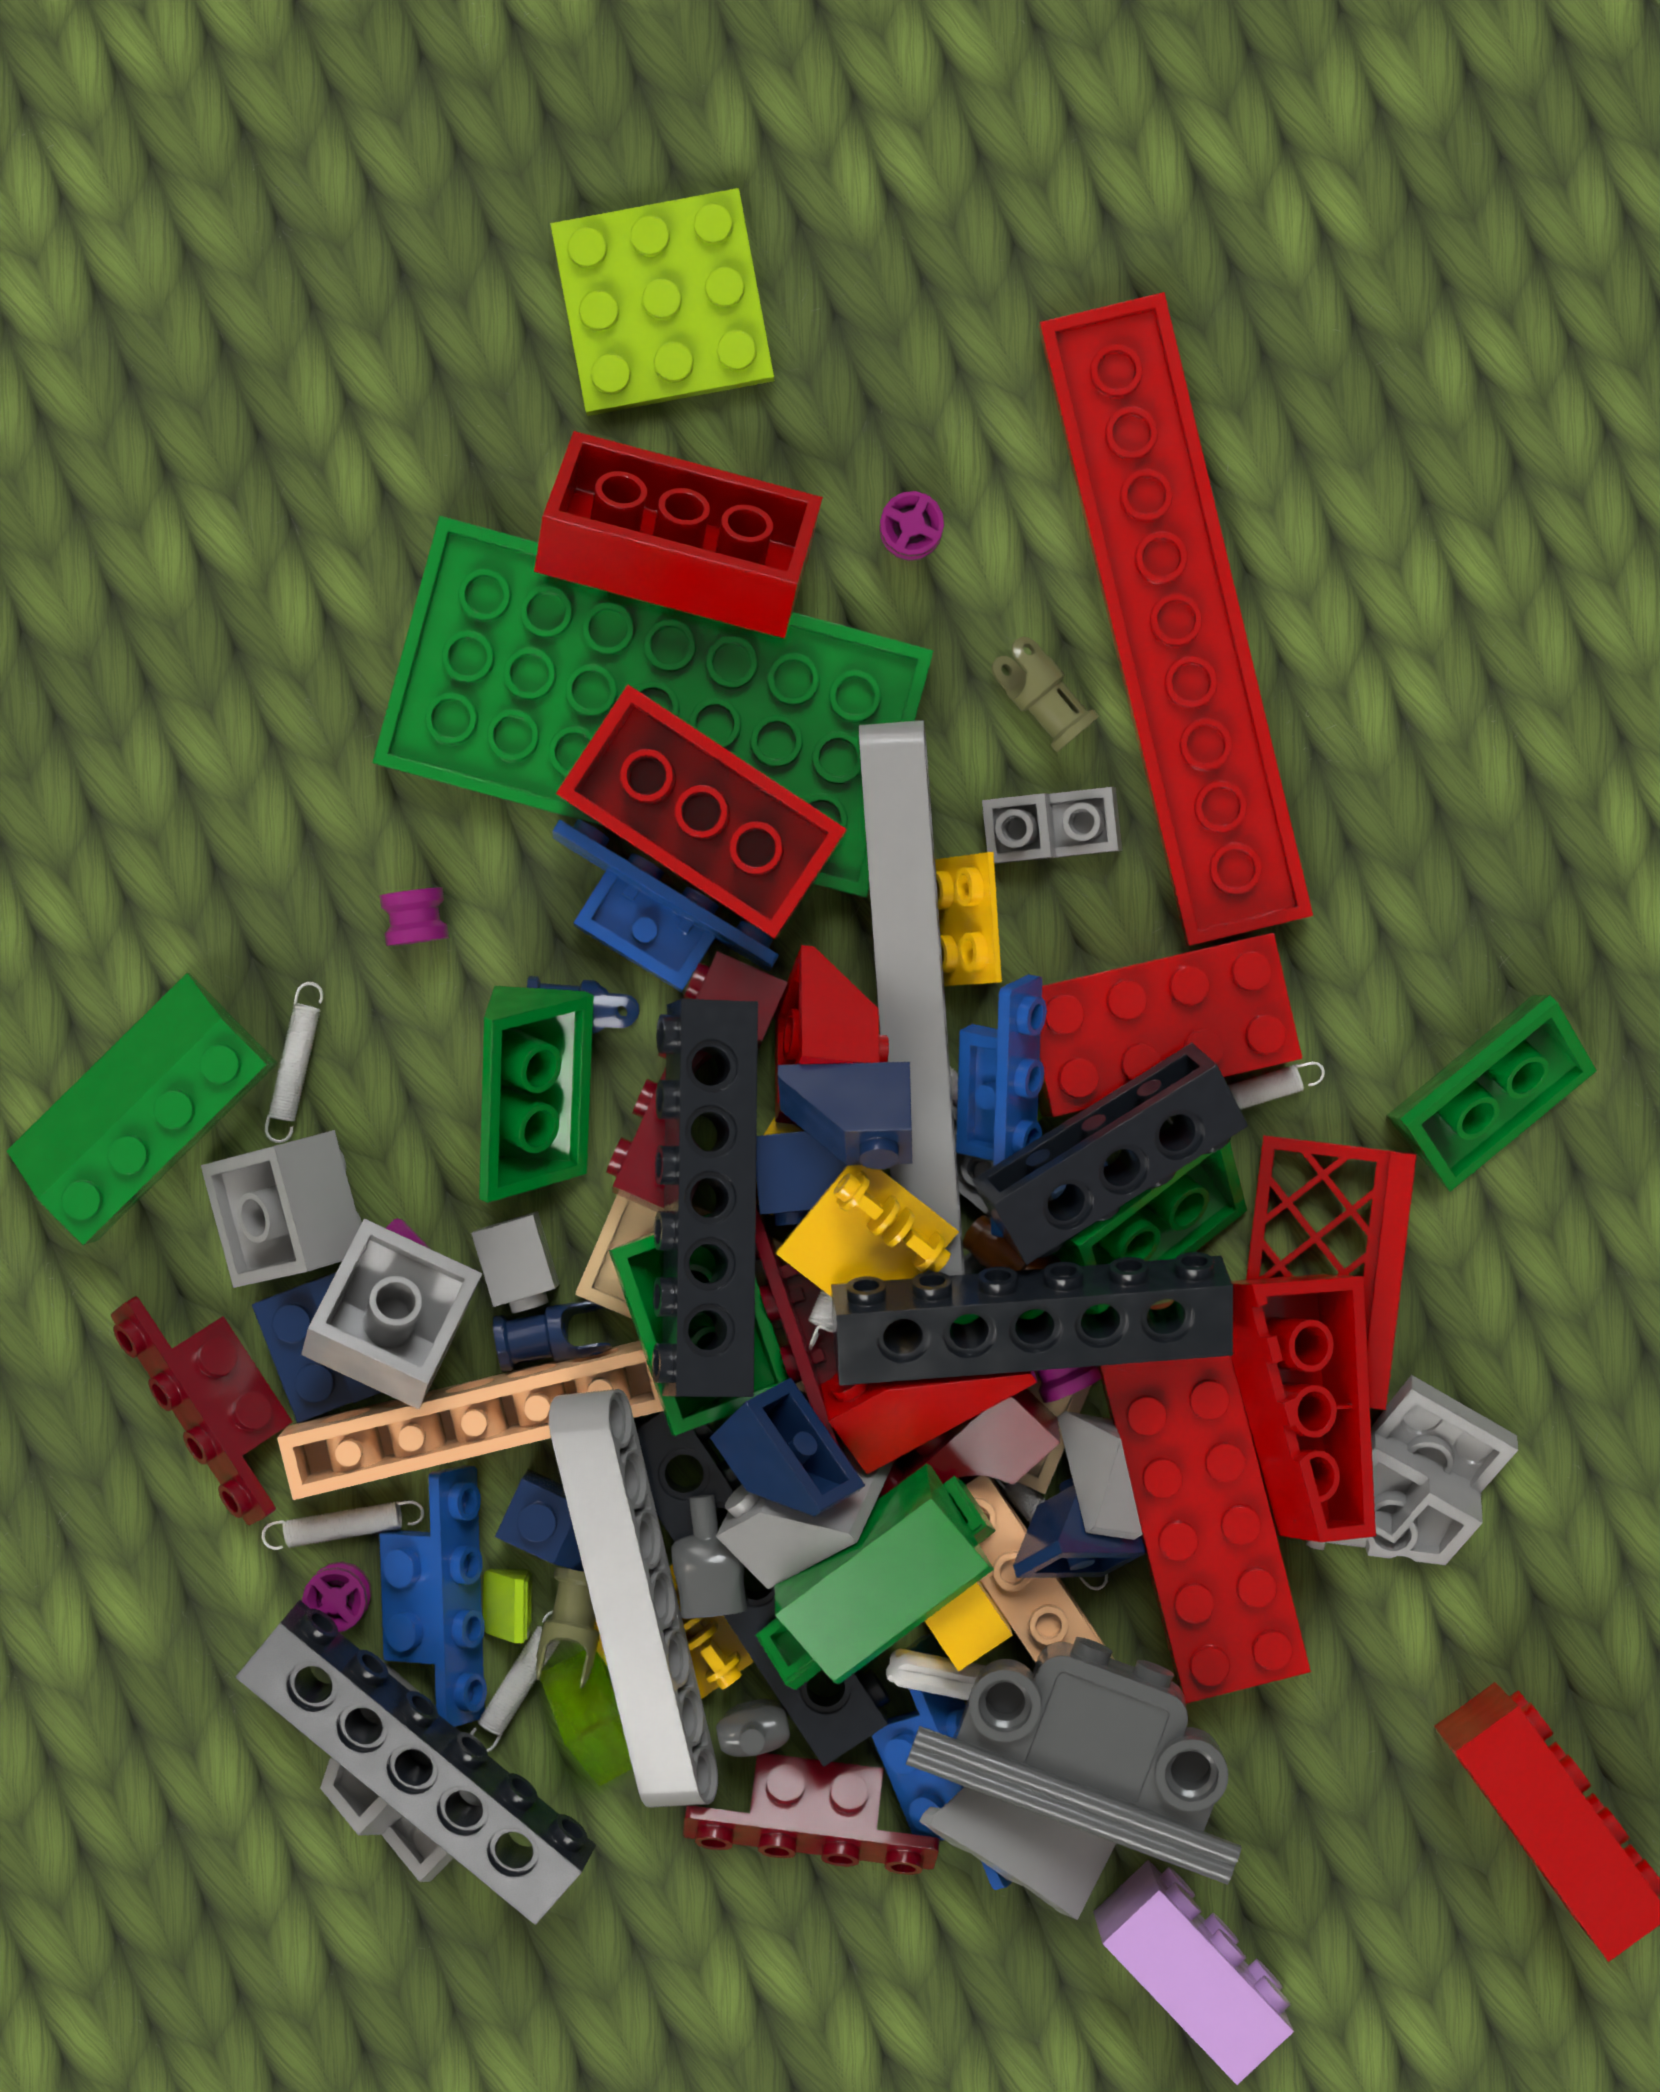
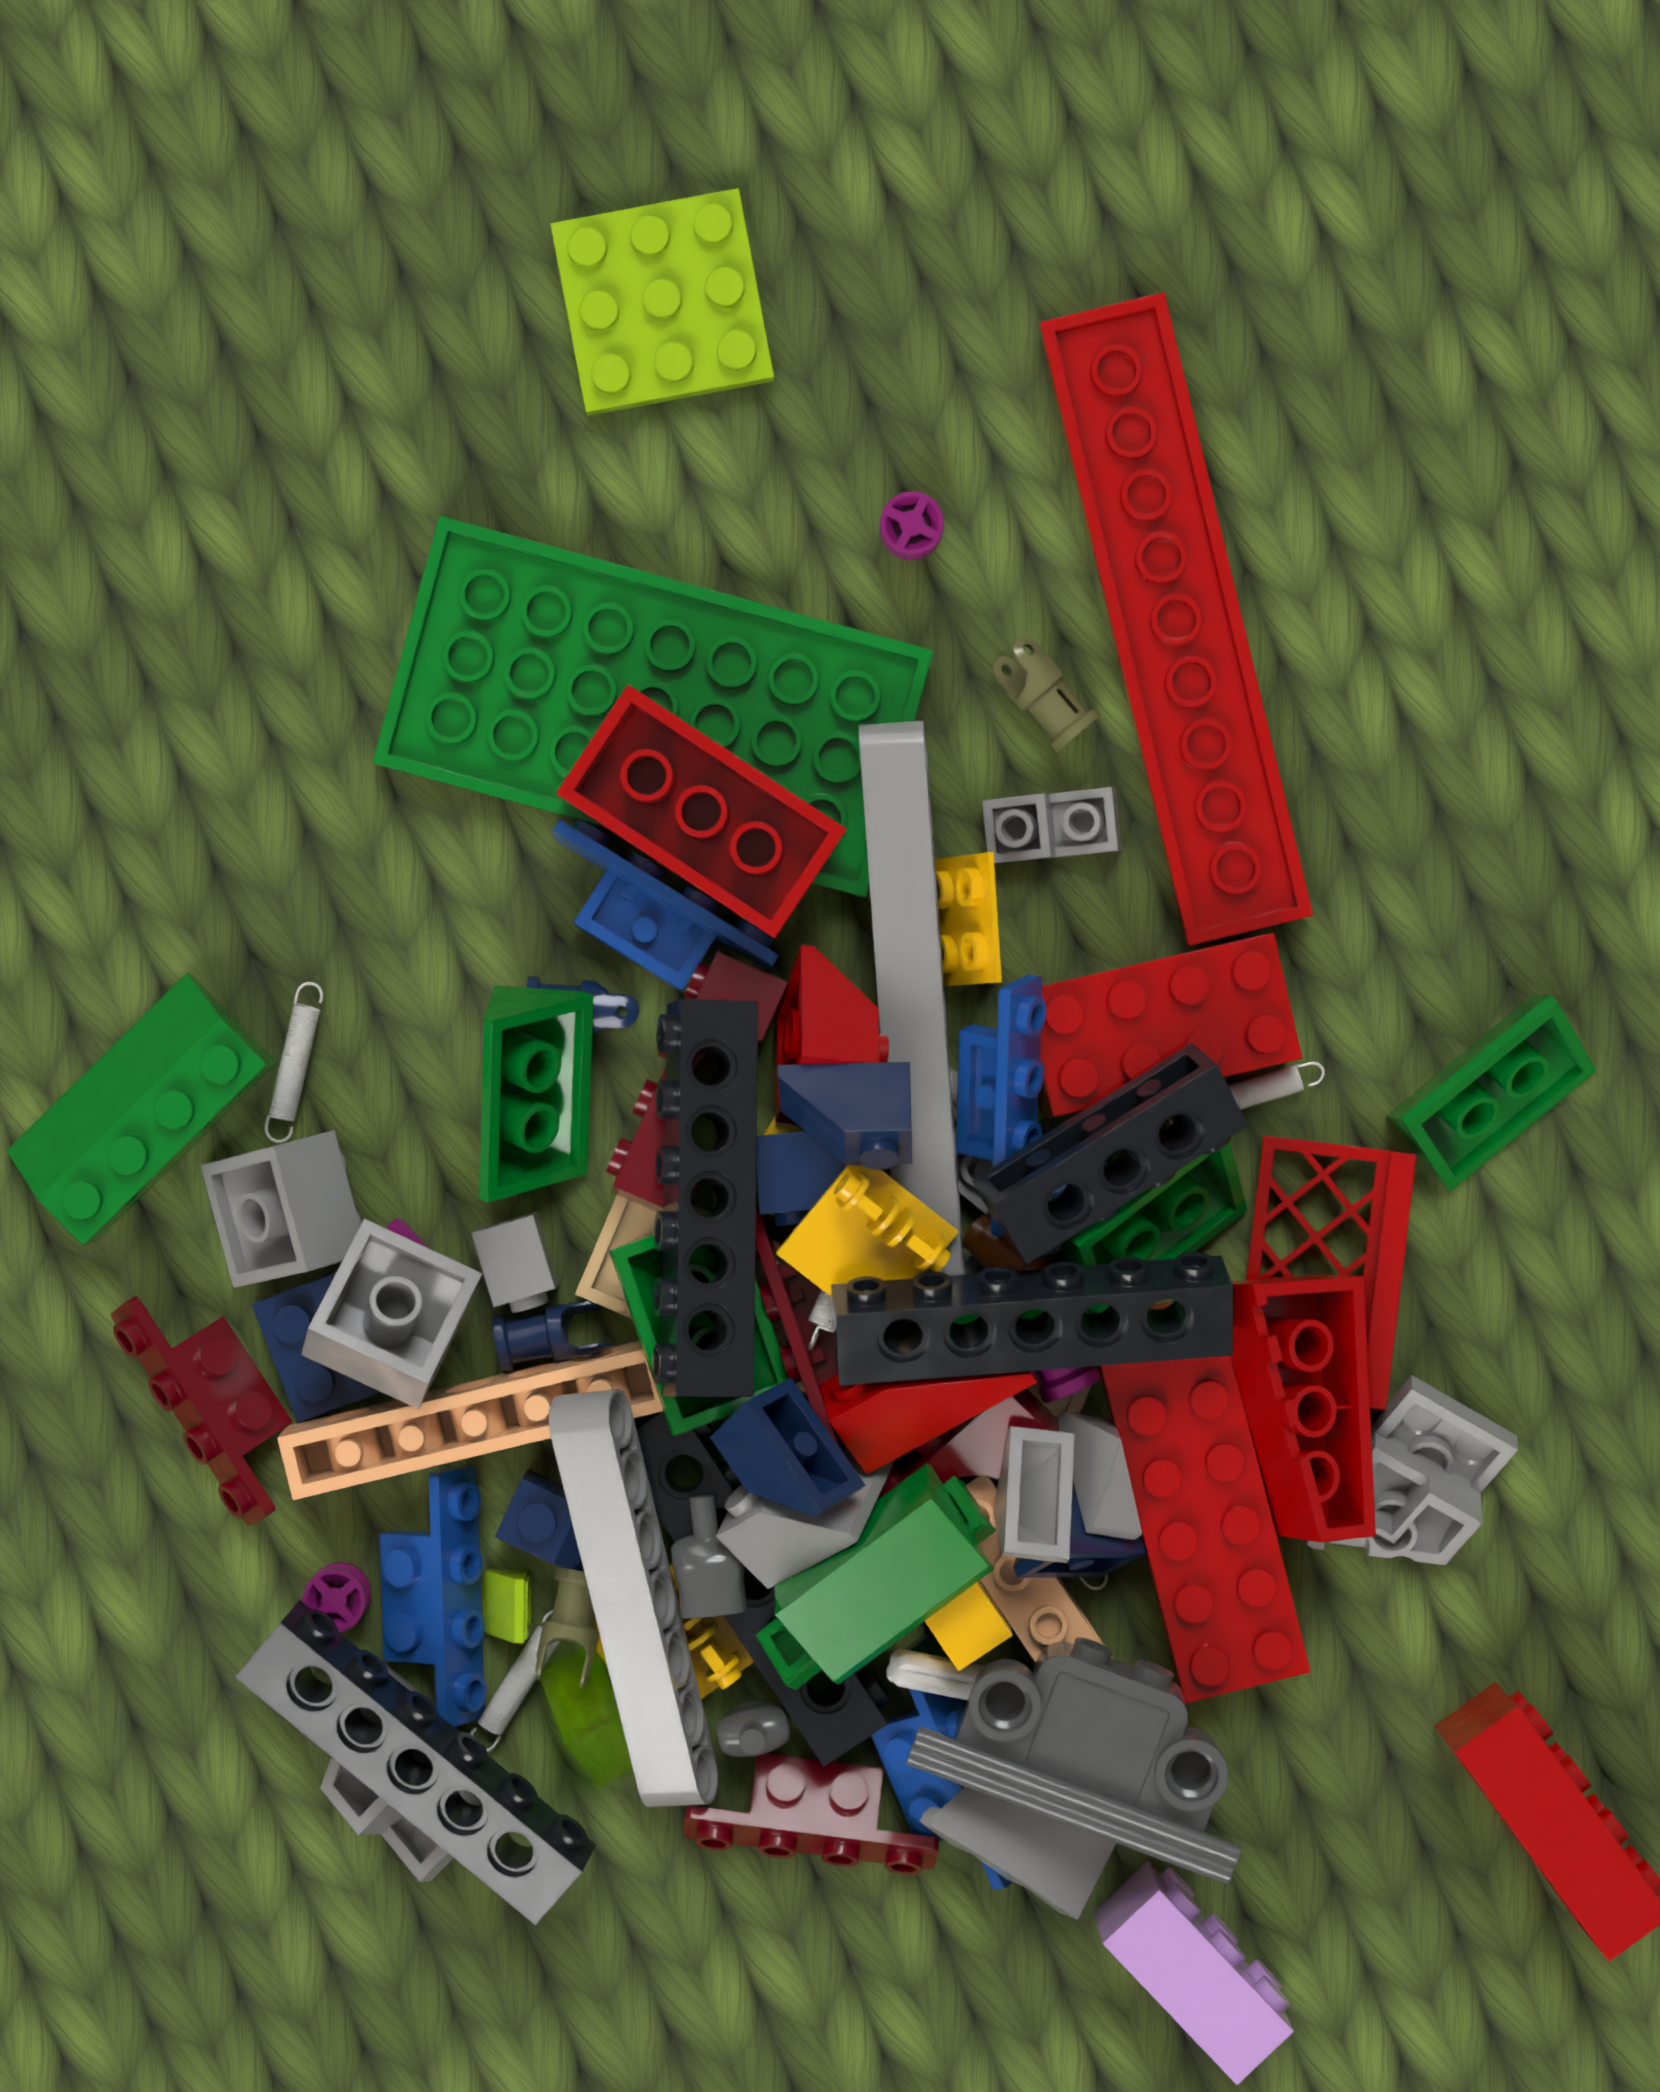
(342, 1524): white piece -> none
(414, 916): magenta wheel -> none
(677, 534): red brick -> none
(1035, 1495): none -> light grey slope

